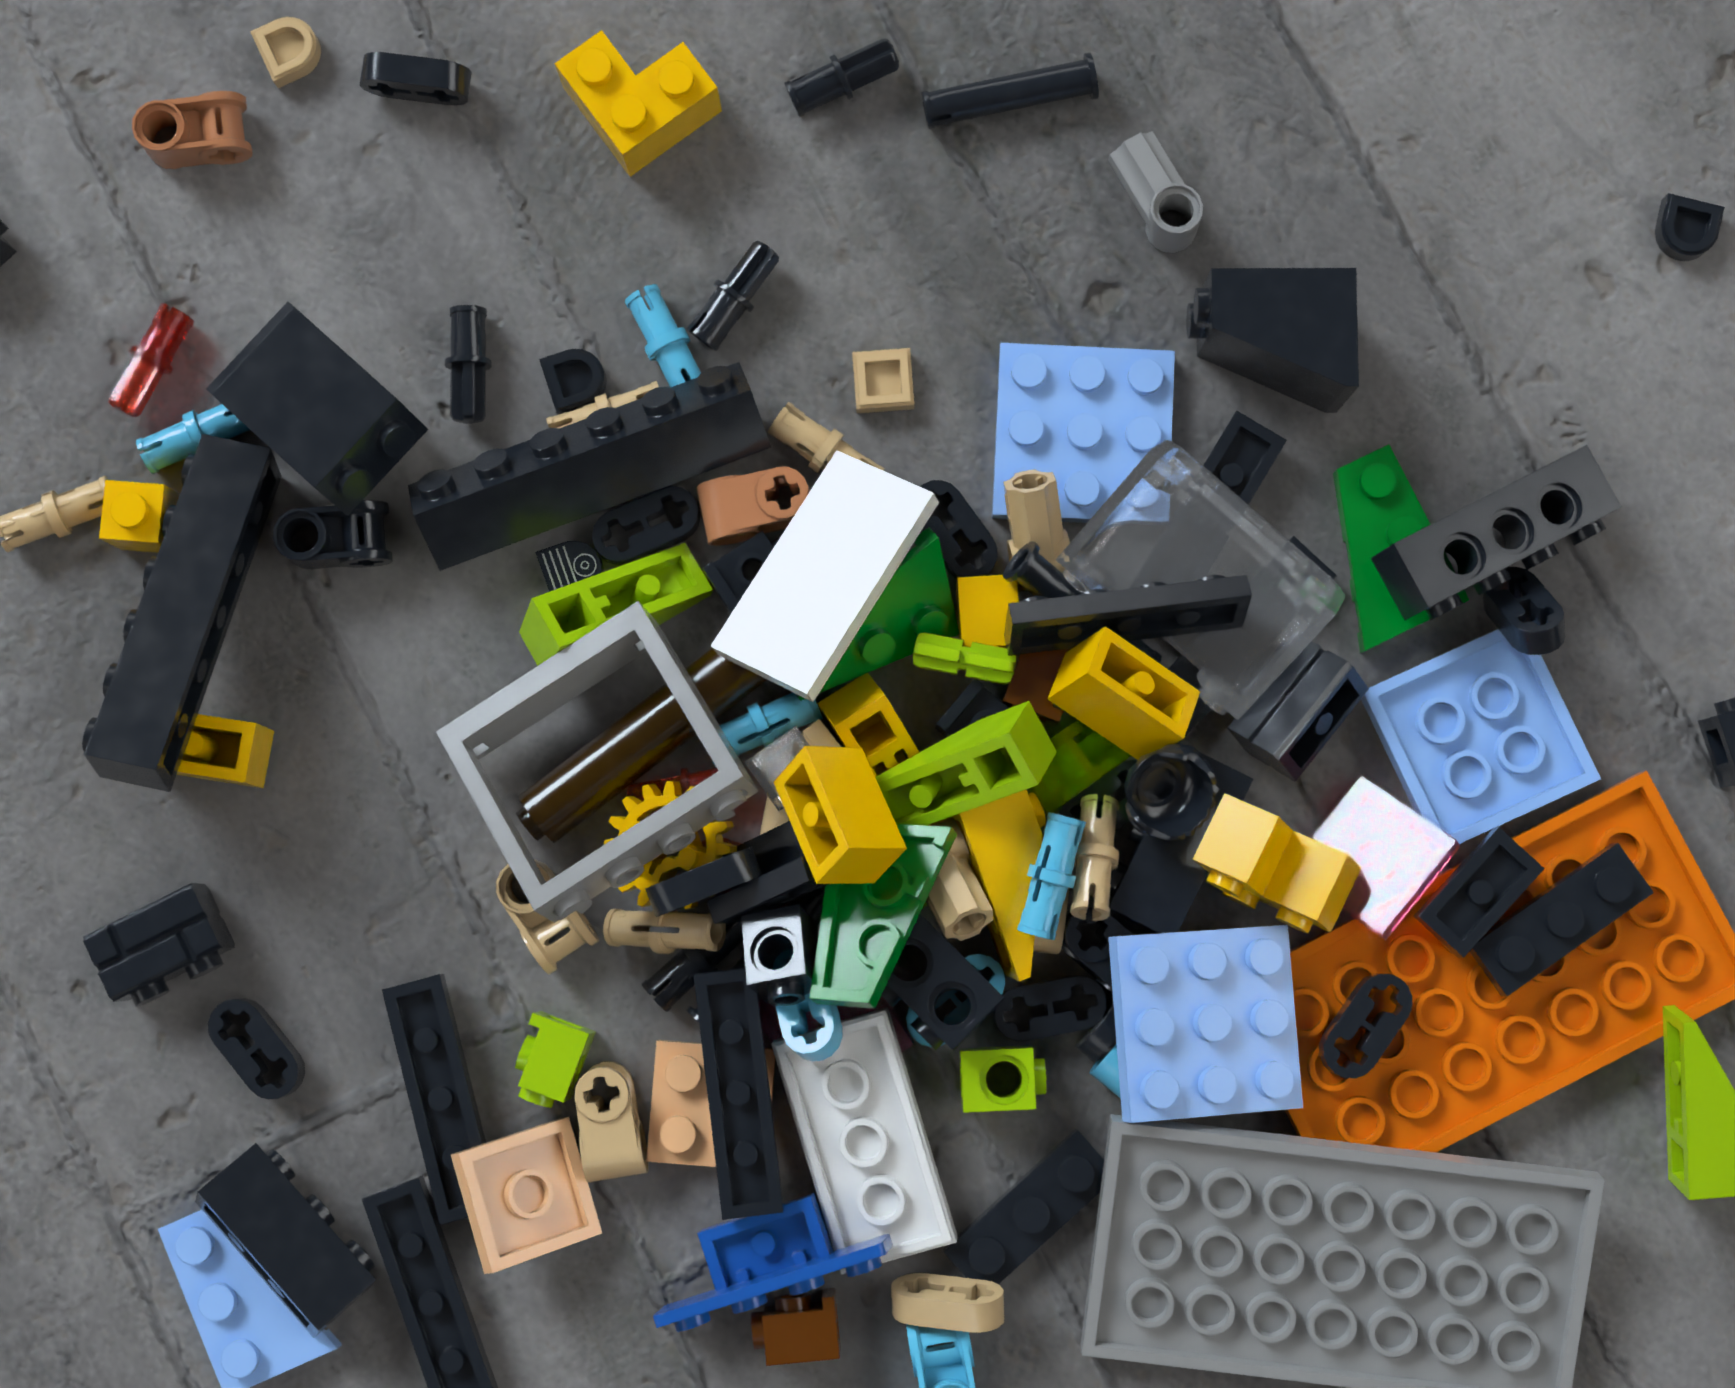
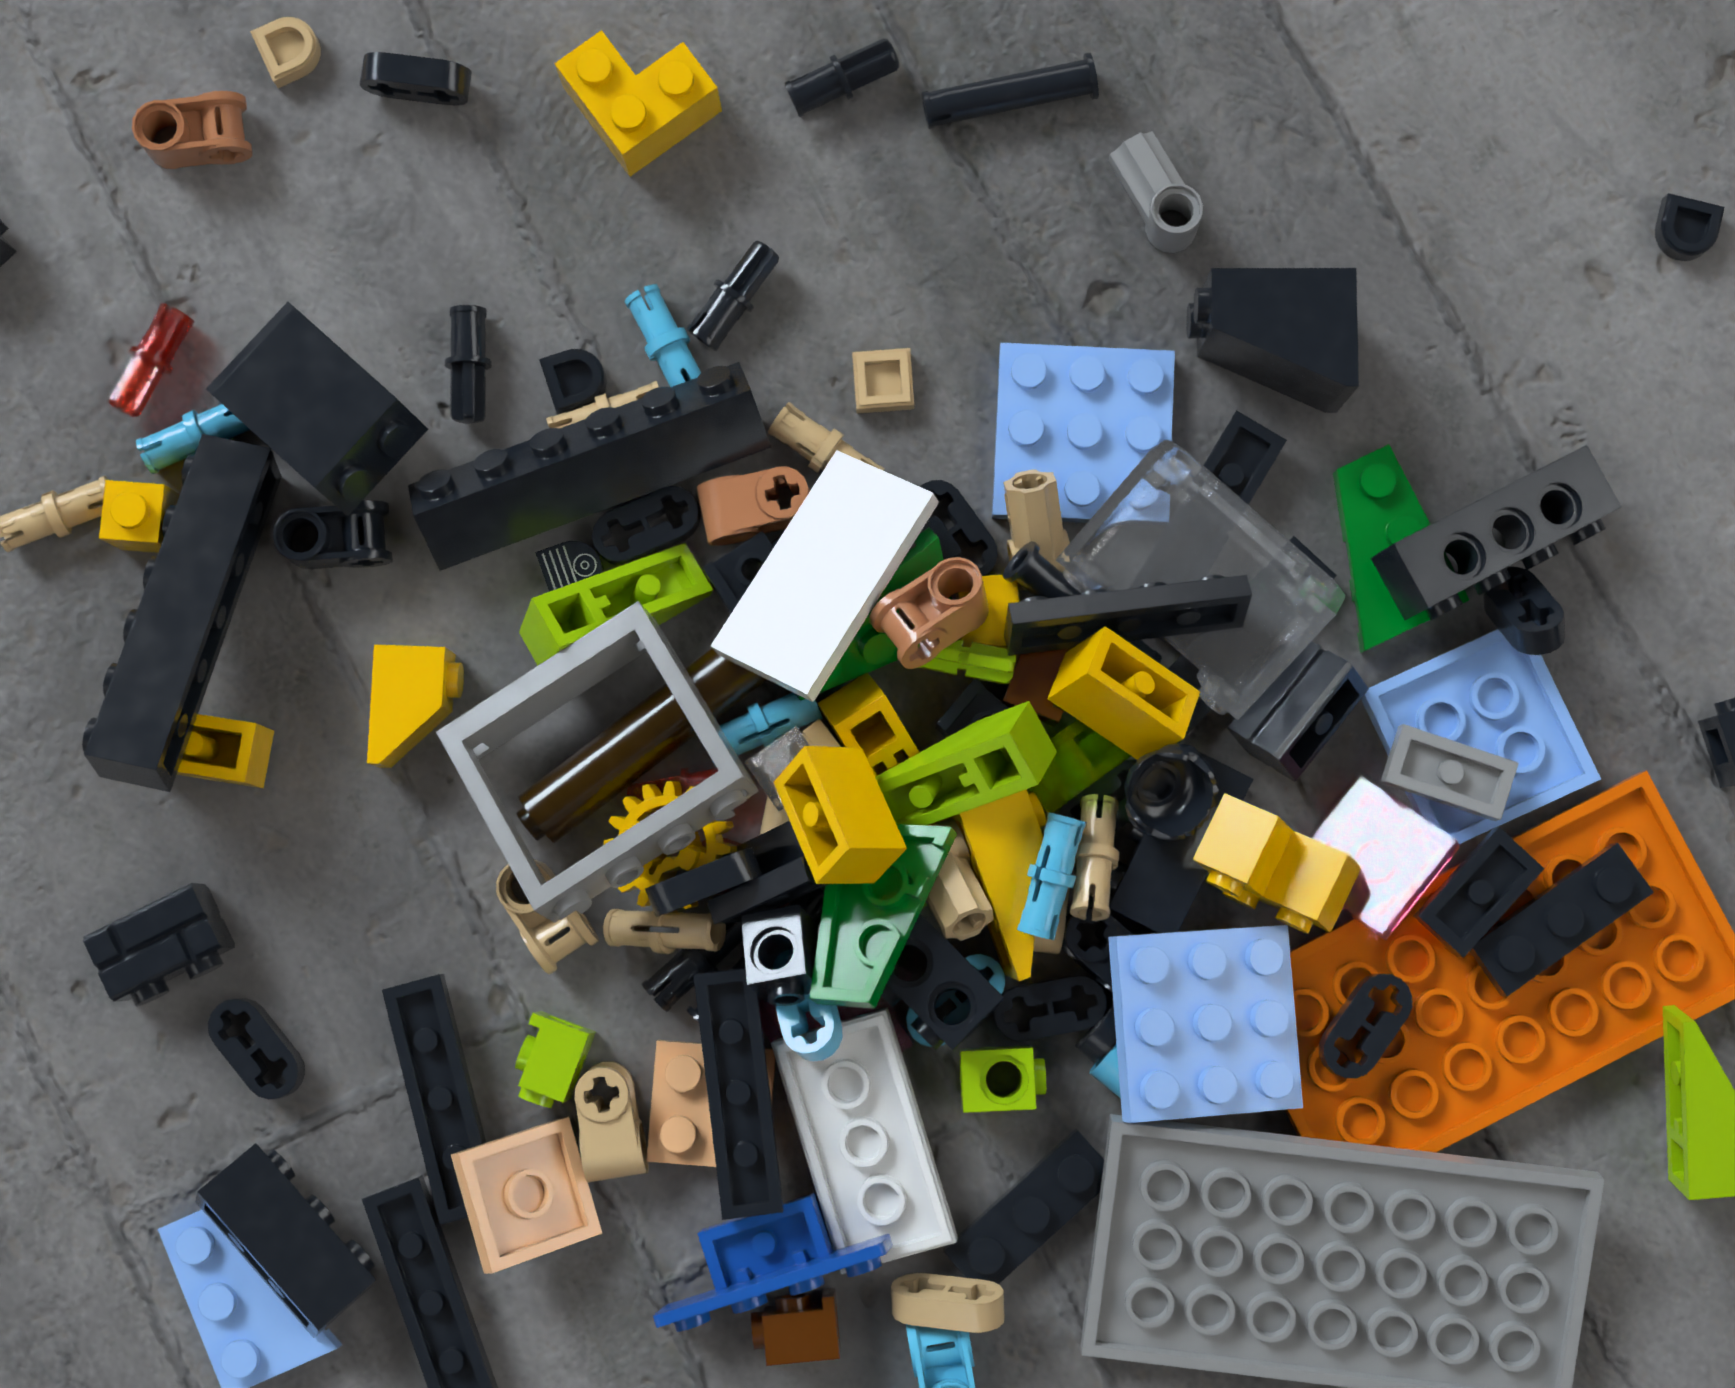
(409, 698): none -> yellow slope
(928, 614): none -> nougat piece
(1449, 772): none -> light grey plate

